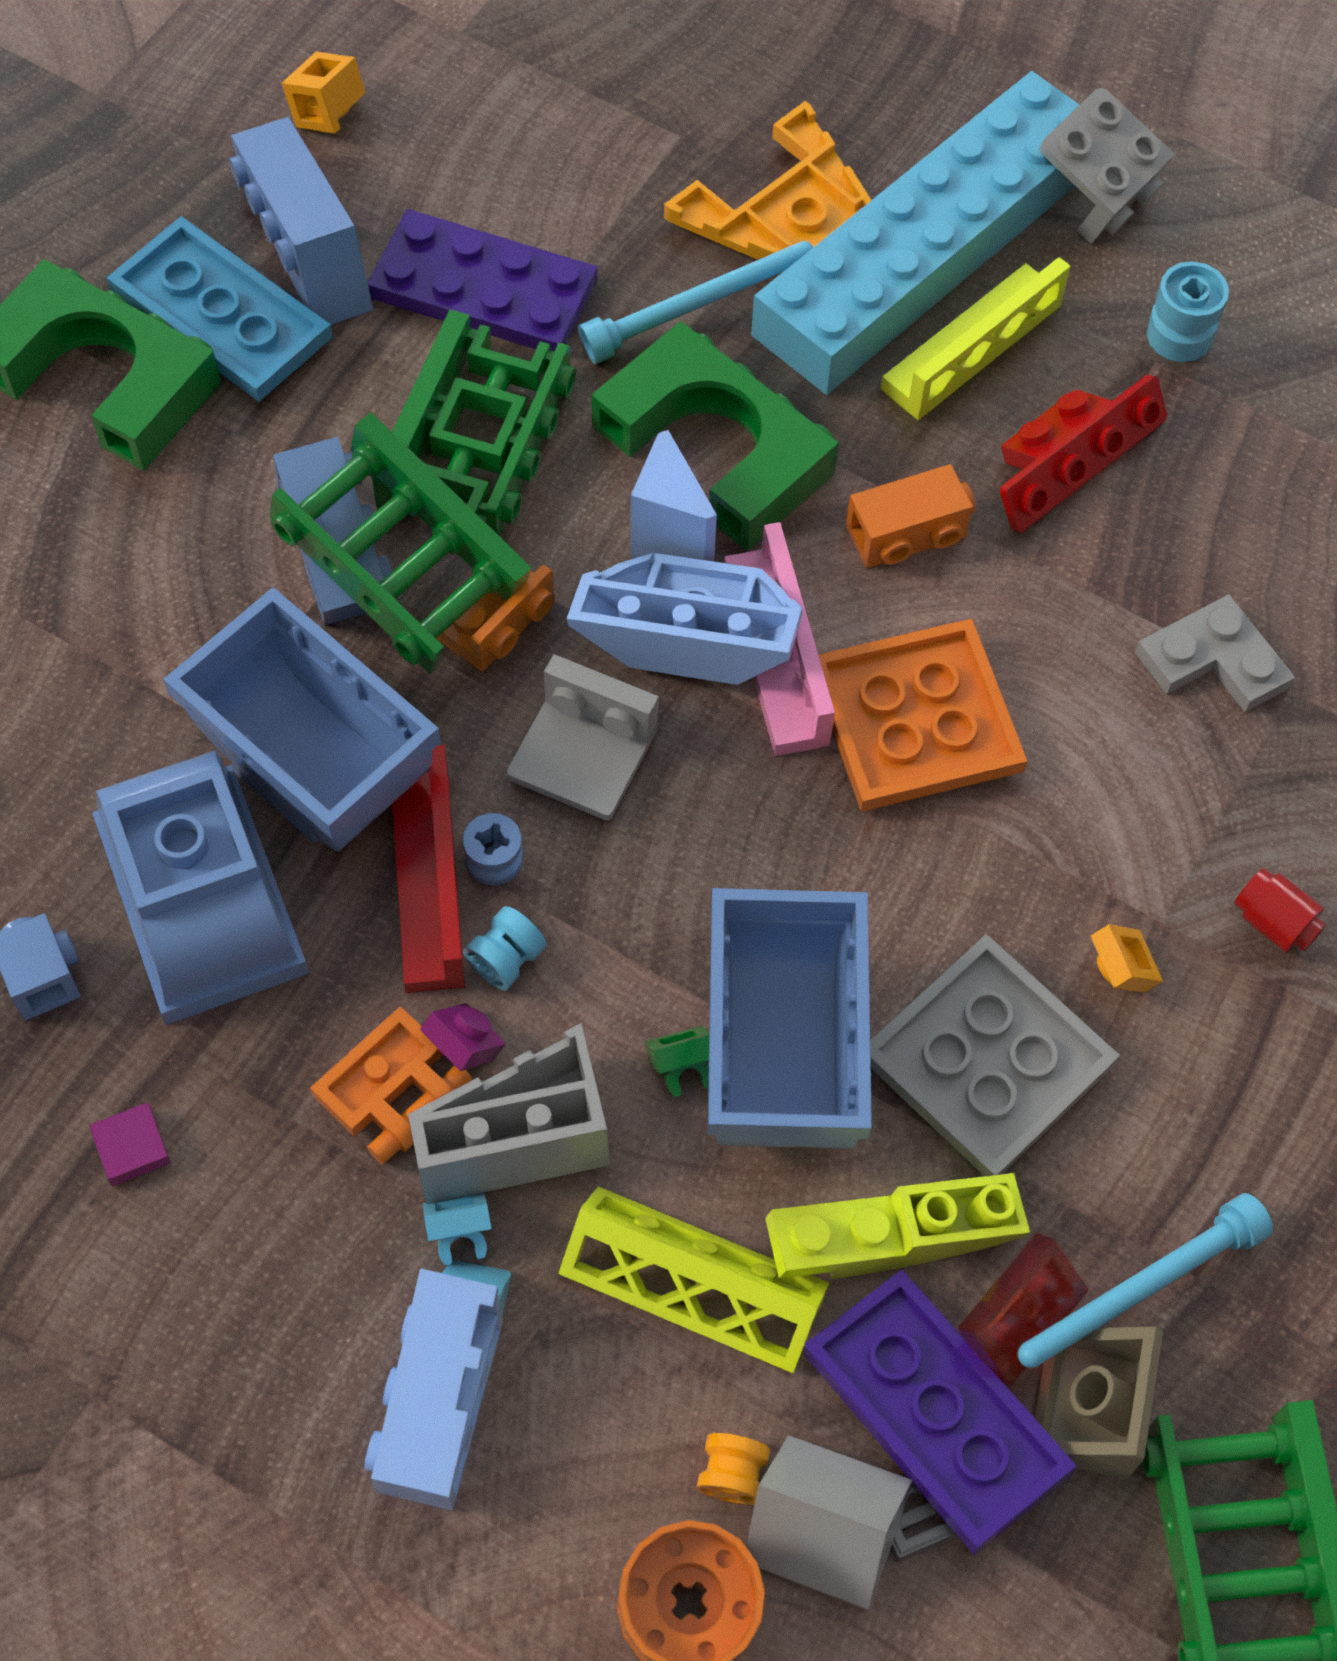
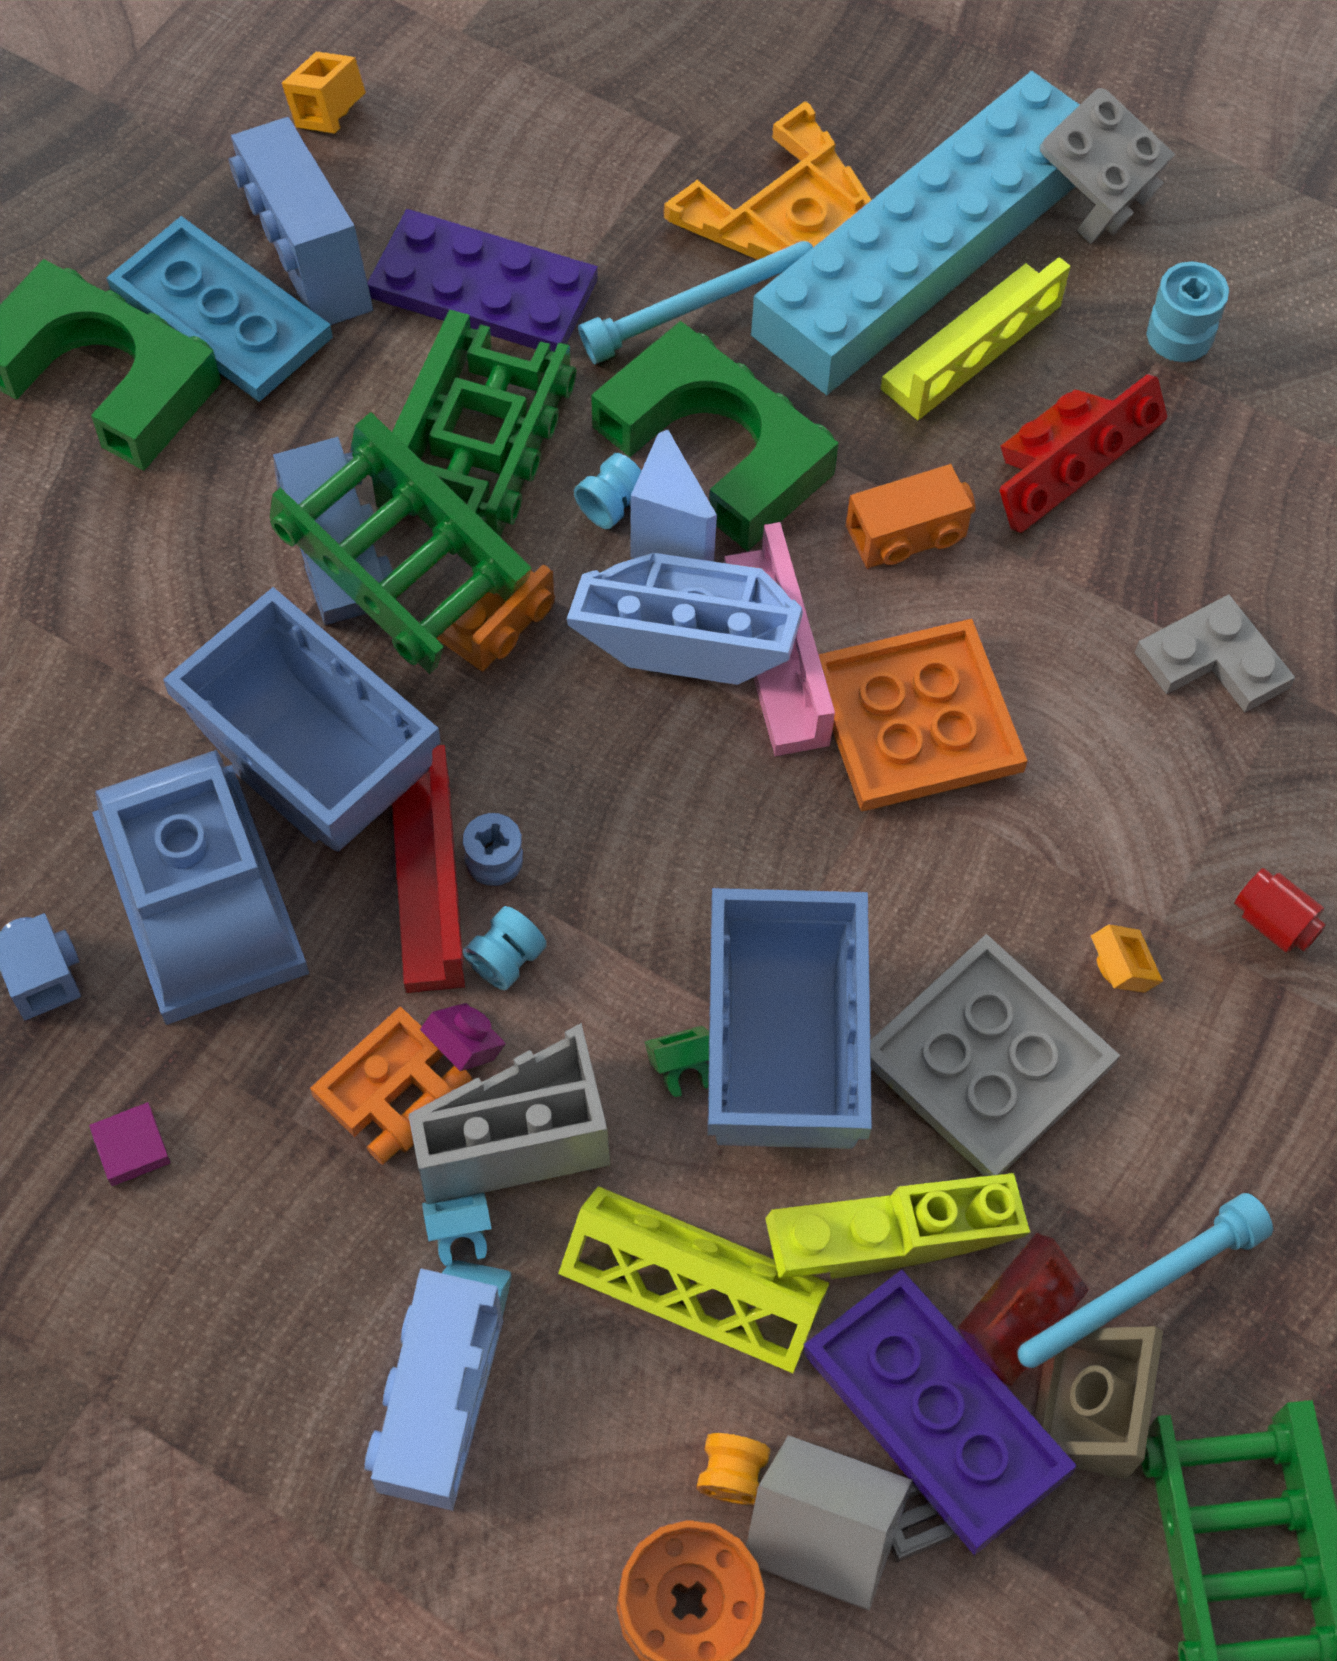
(585, 738): light grey bracket -> none
(608, 493): none -> medium azure wheel

